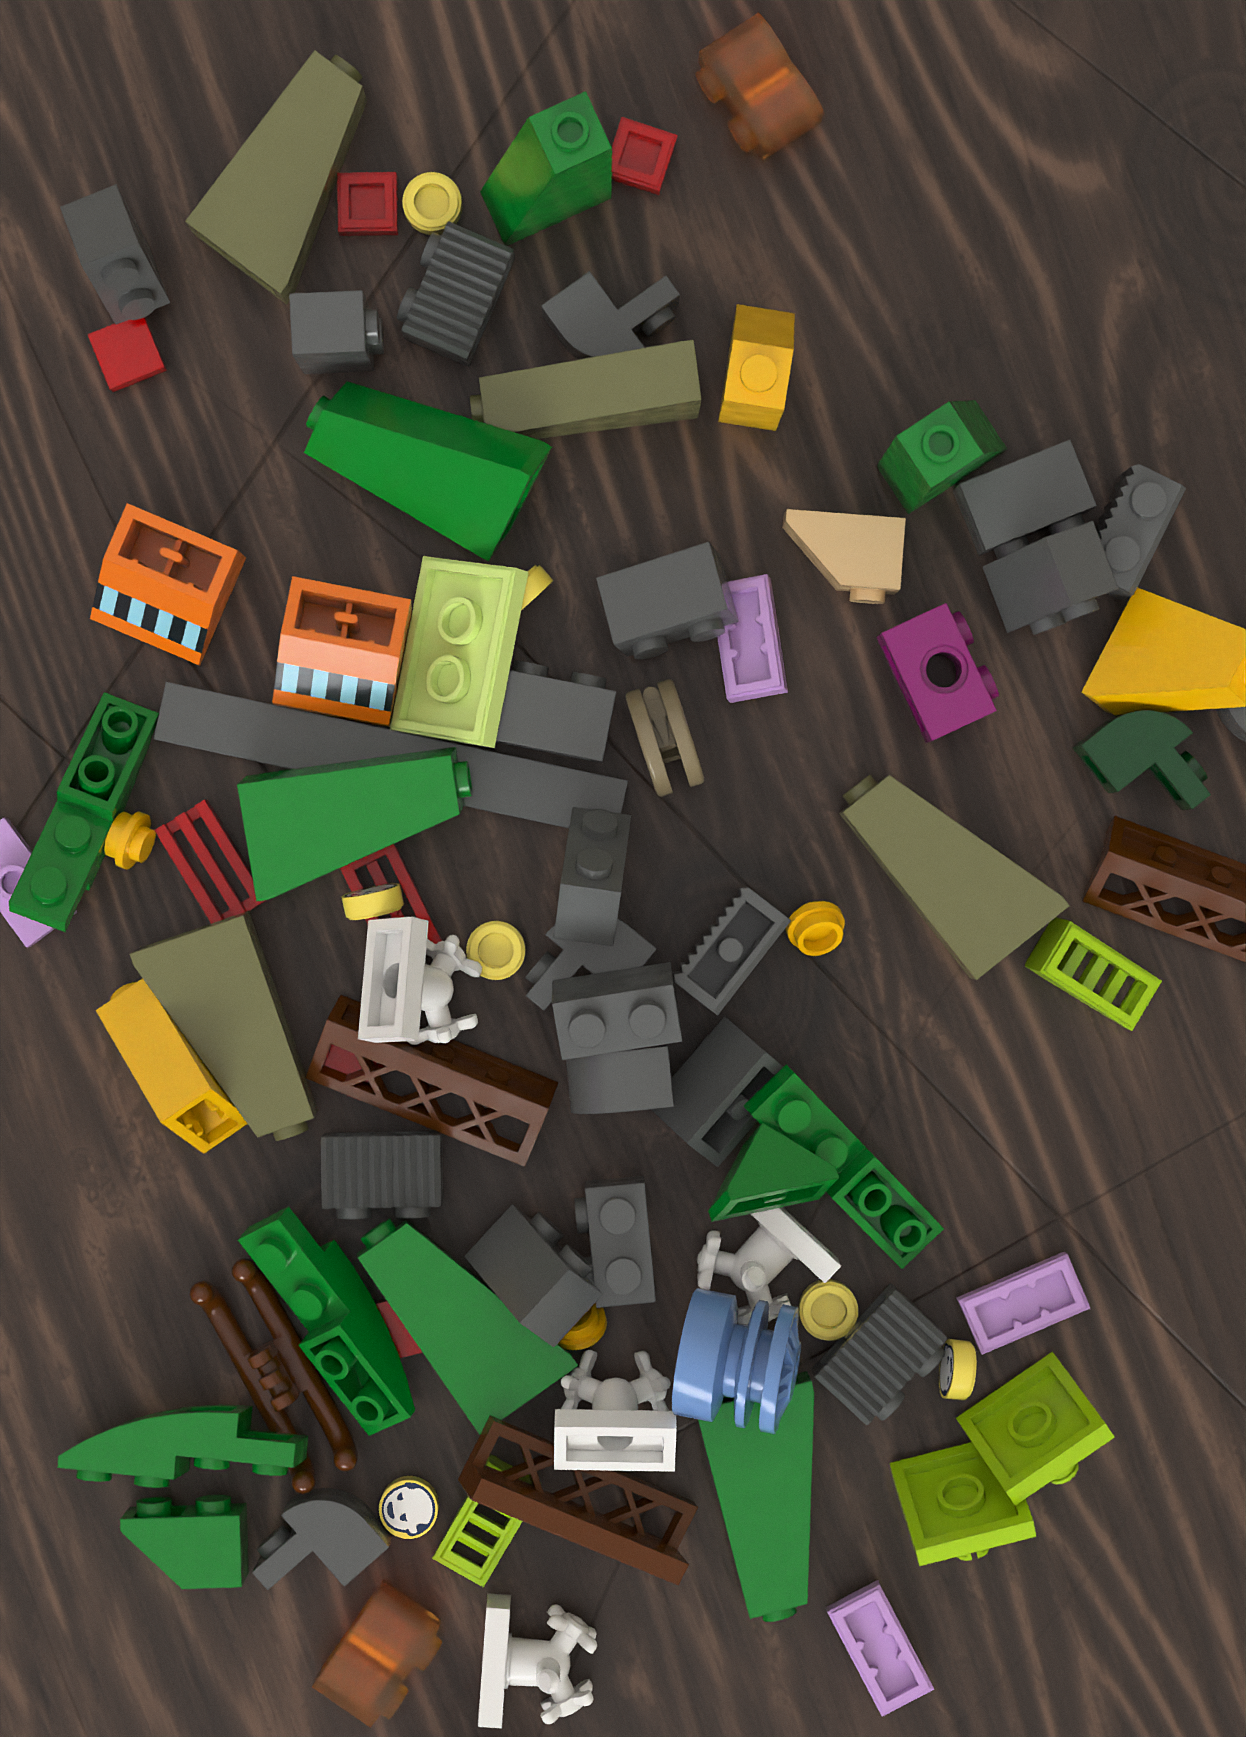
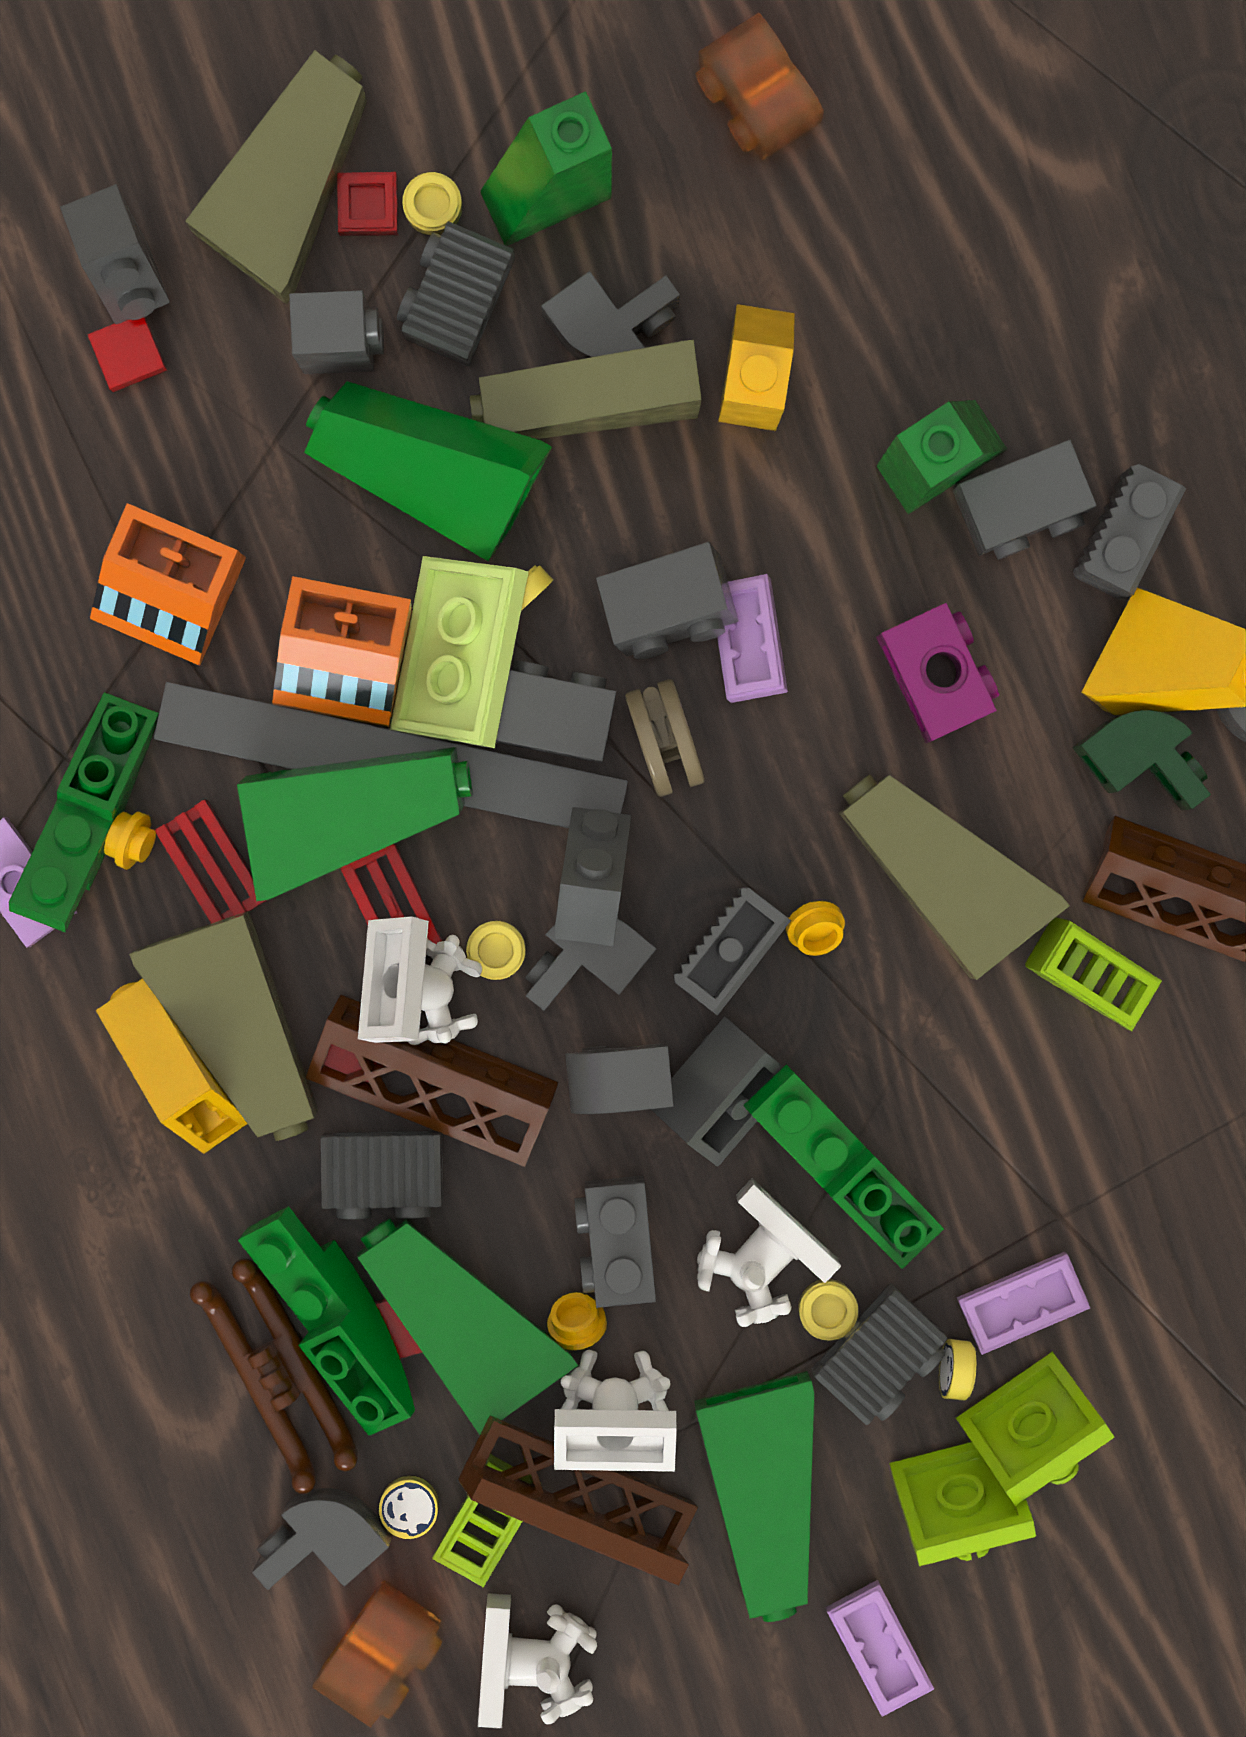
(161, 1445): green slope -> none
(192, 1543): green slope -> none
(372, 901): light yellow tile -> none
(534, 1275): dark grey brick -> none
(616, 1011): dark grey brick -> none
(641, 155): red tile -> none
(735, 1361): medium blue wheel -> none
(771, 1175): green slope -> none
(852, 550): tan slope -> none
(1051, 580): dark grey brick -> none

